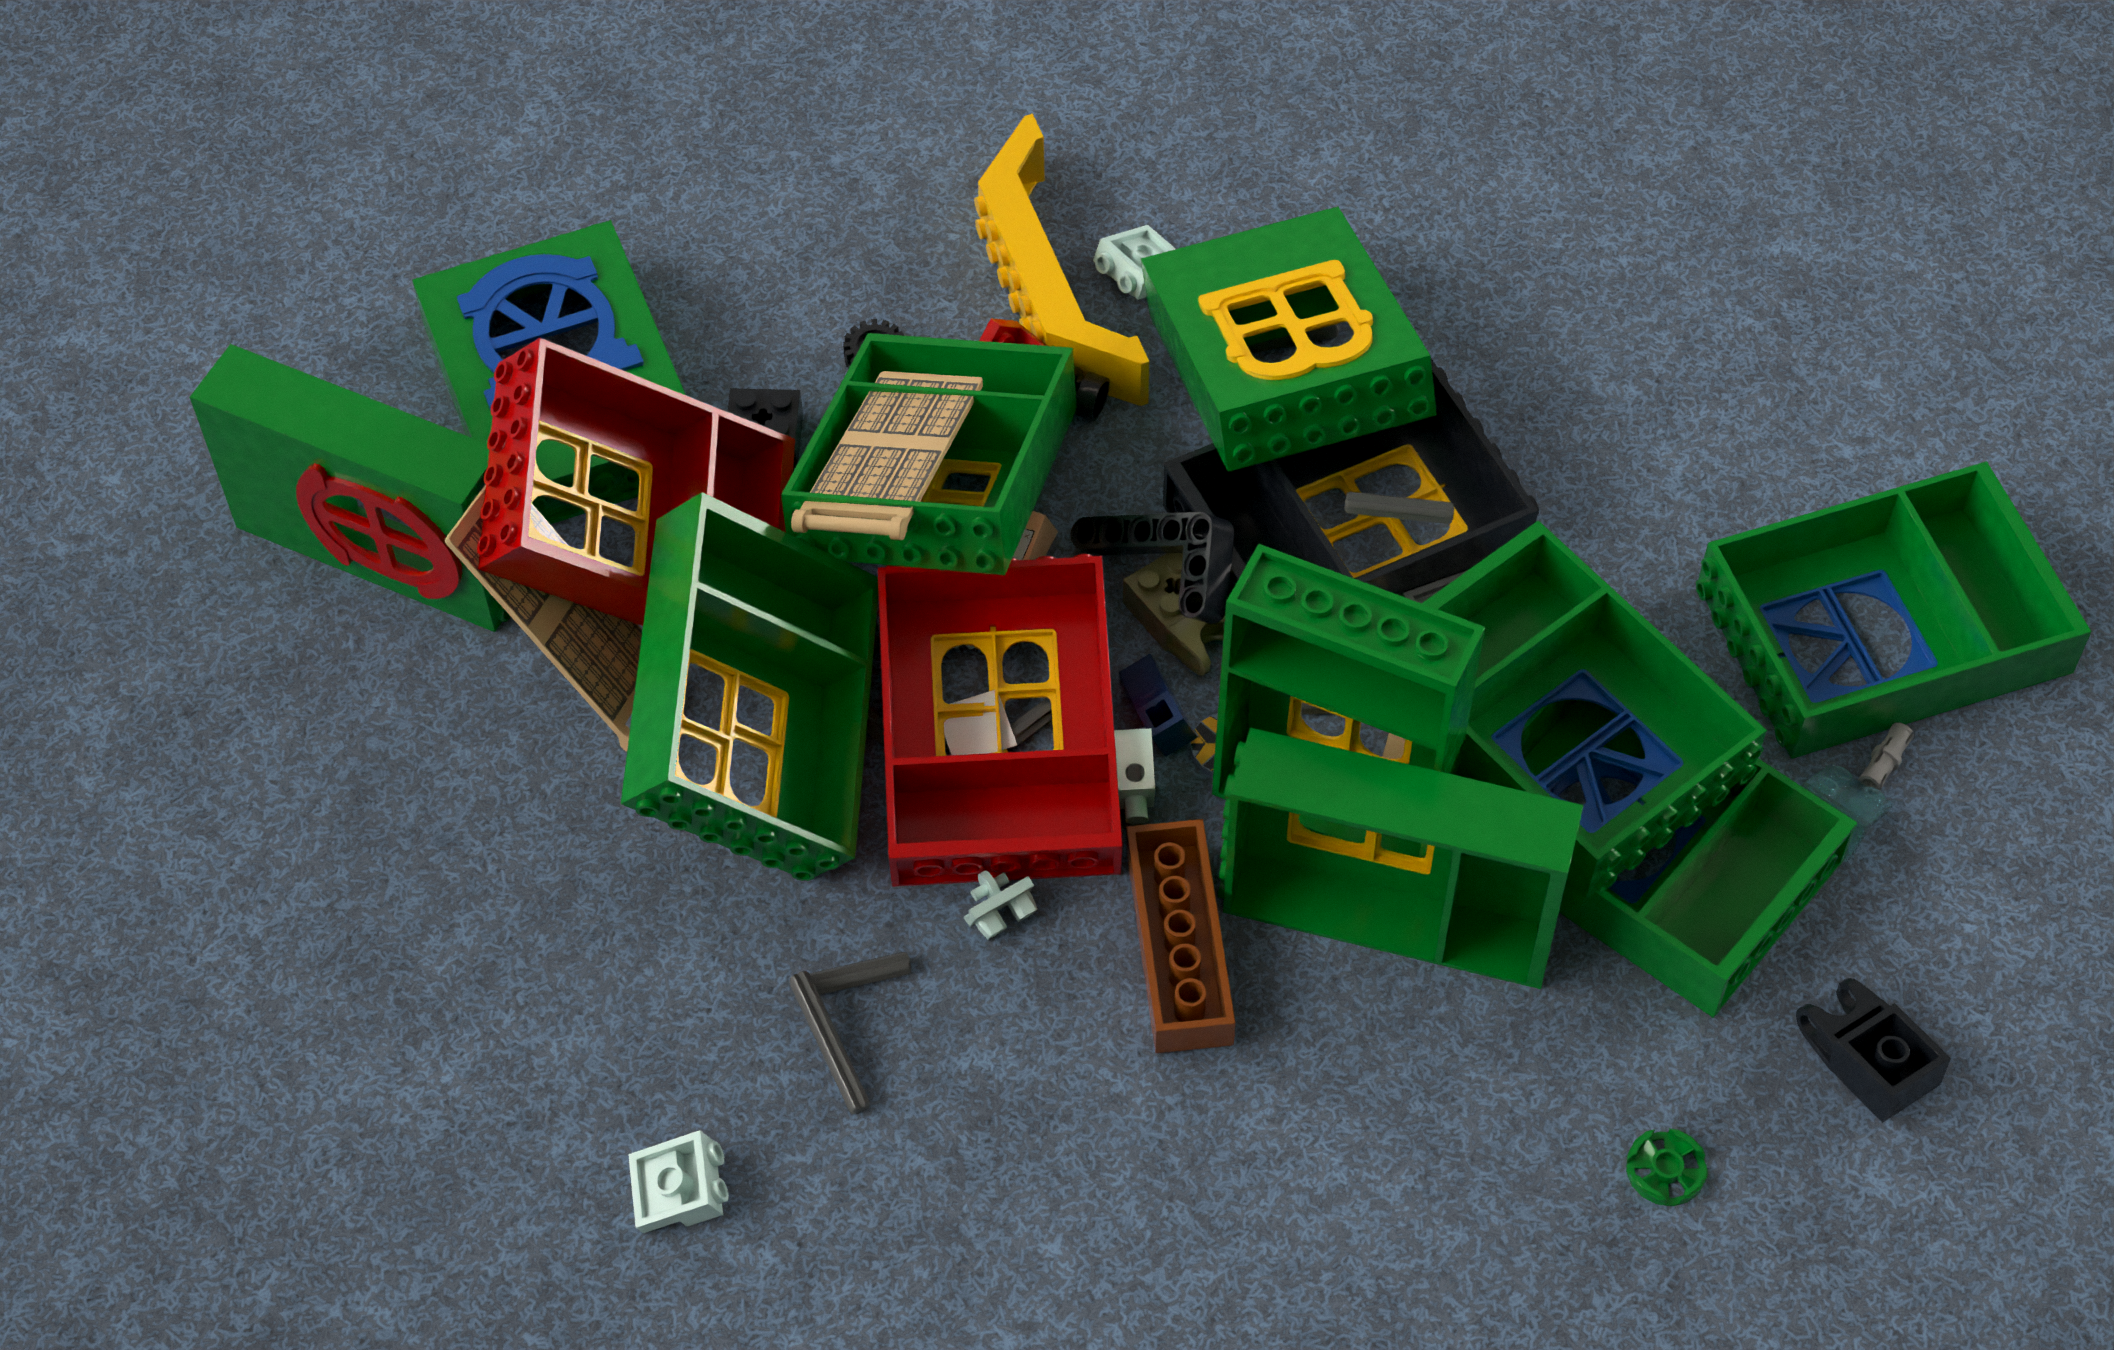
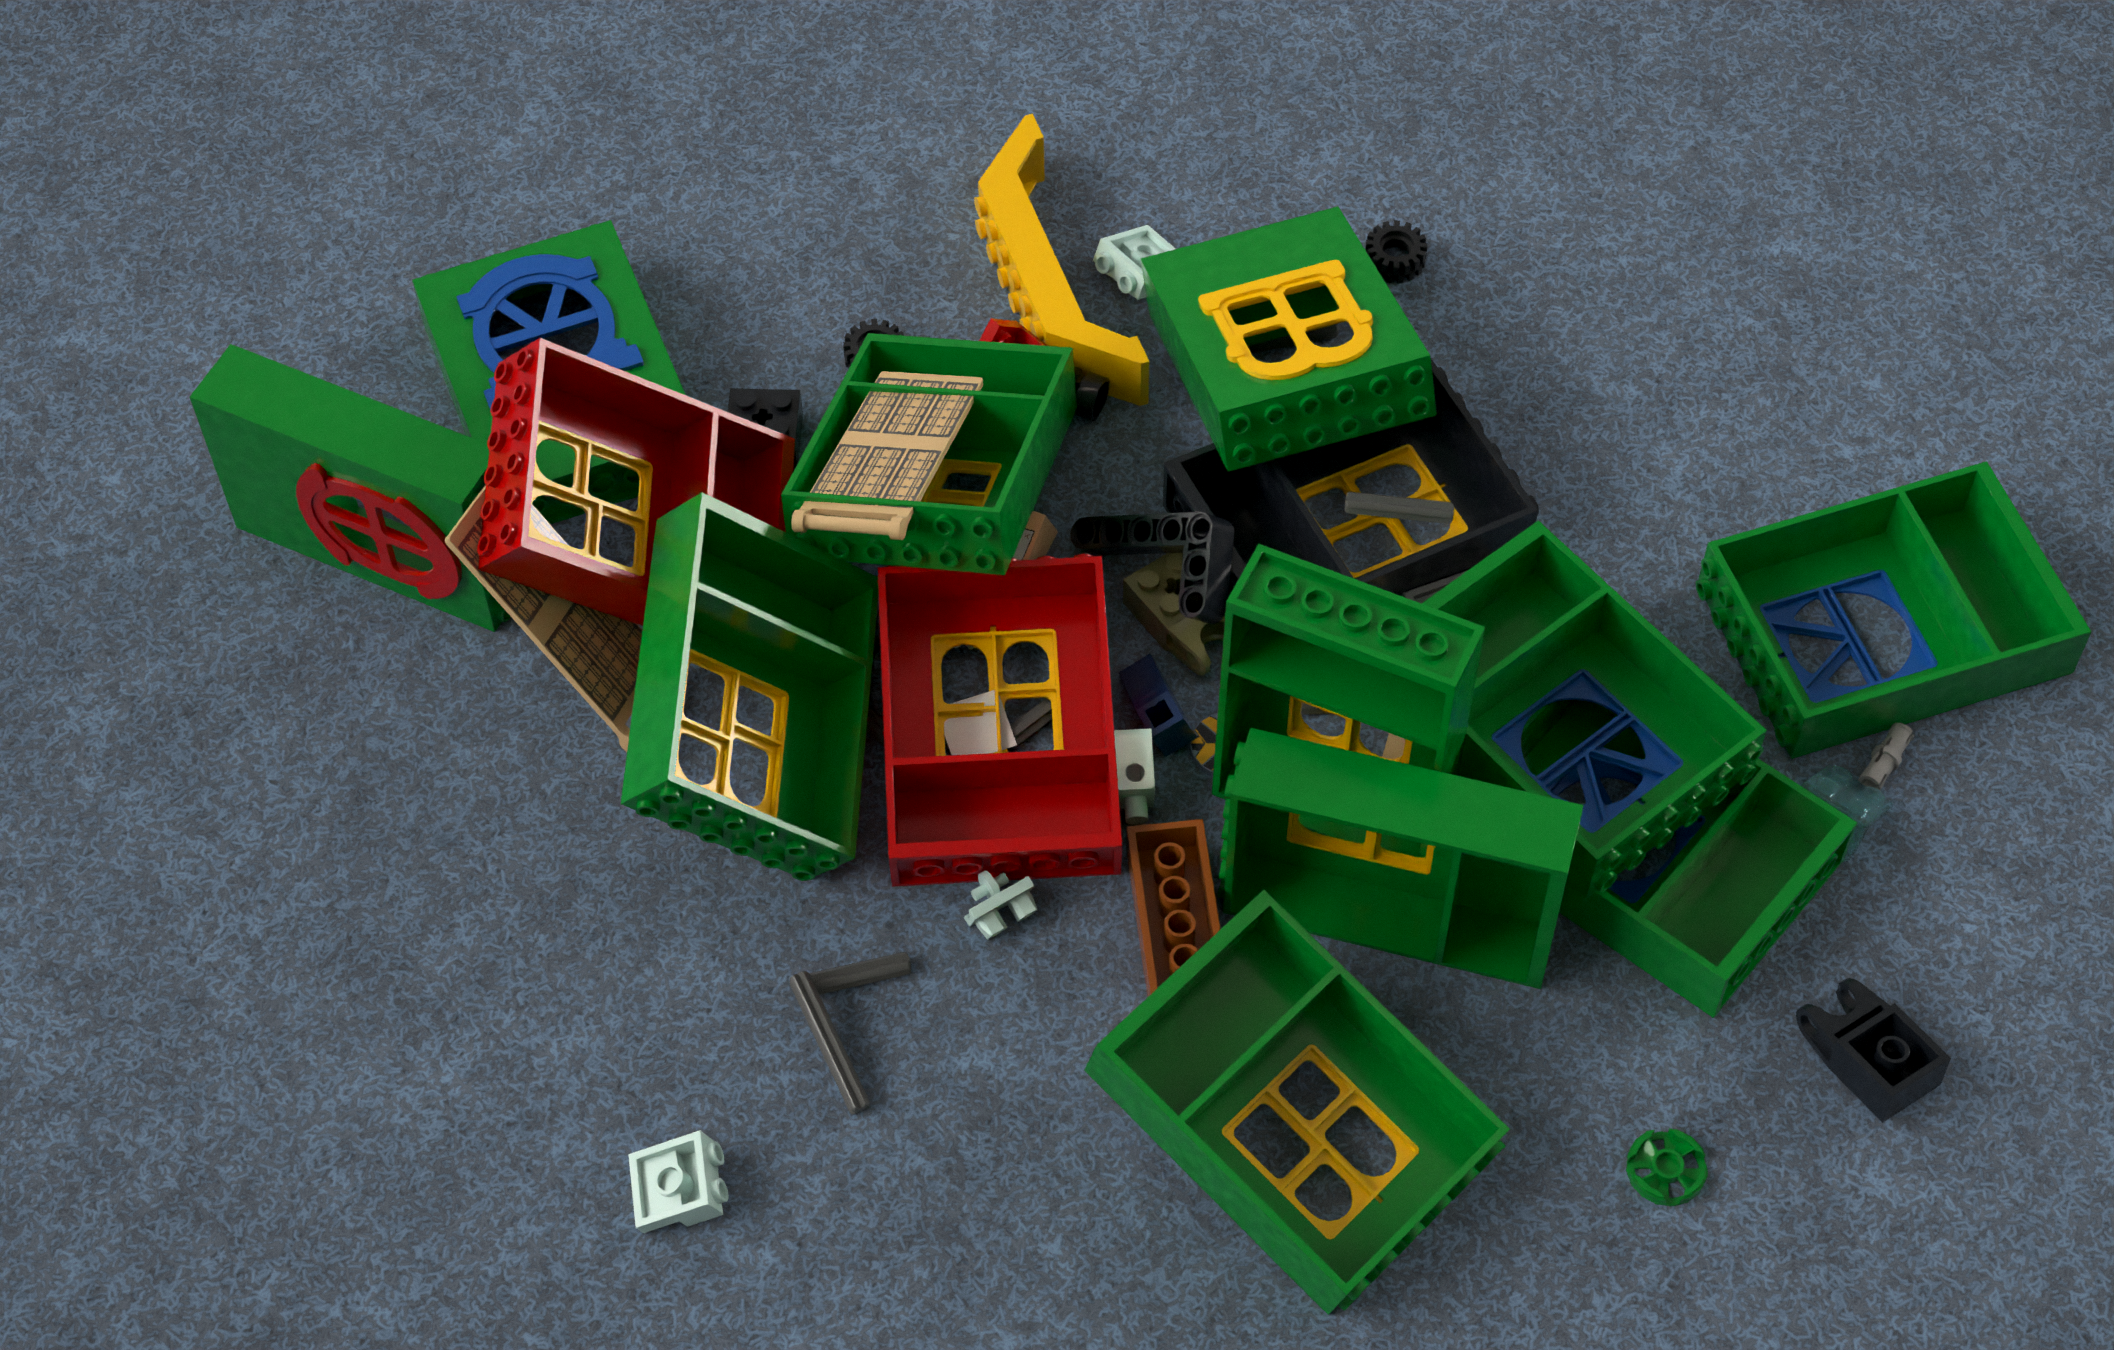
(1222, 1045): none -> green panel
(1399, 237): none -> black tyre

